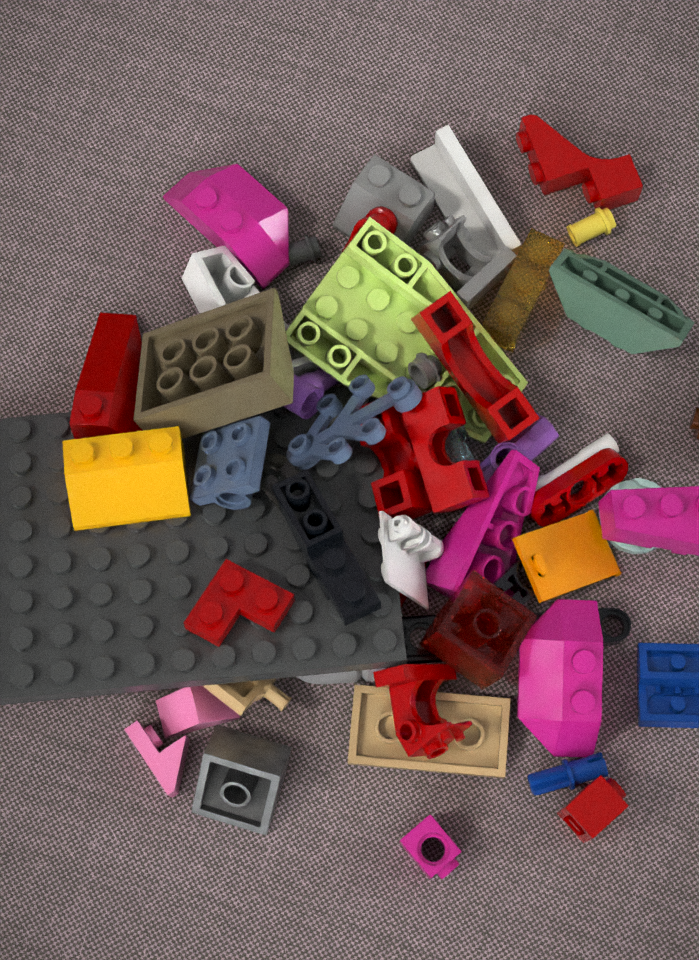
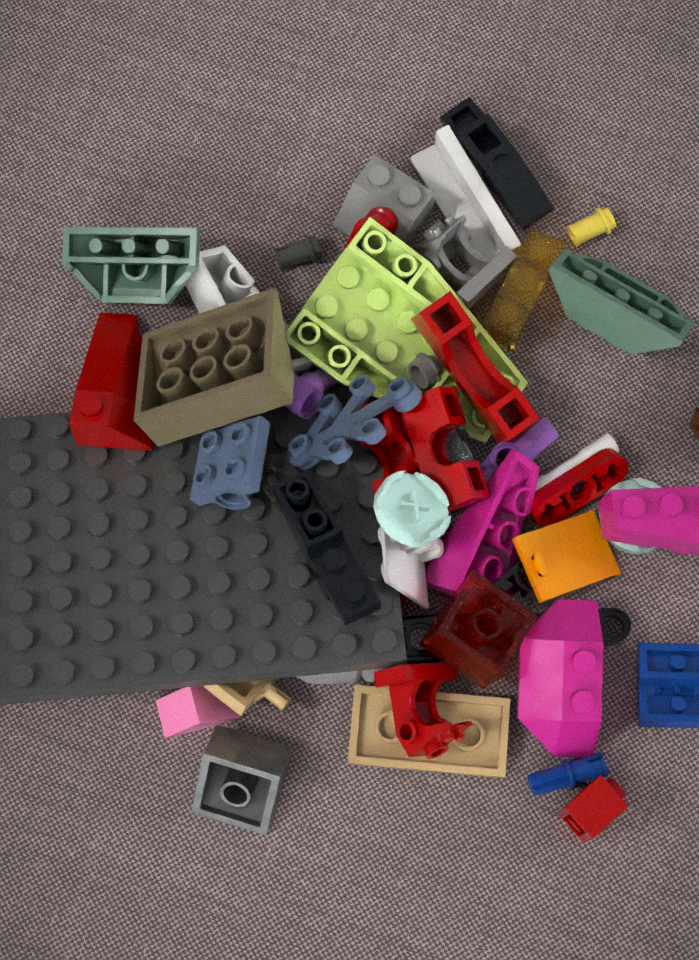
(126, 478): yellow slope -> none
(132, 262): none -> sand green wedge
(165, 765): bright pink slope -> none
(236, 213): dark pink wedge -> none
(236, 593): red plate -> none
(412, 508): none -> light aqua tile
(431, 830): dark pink brick -> none
(498, 163): none -> black slope
(560, 165): red arch -> none

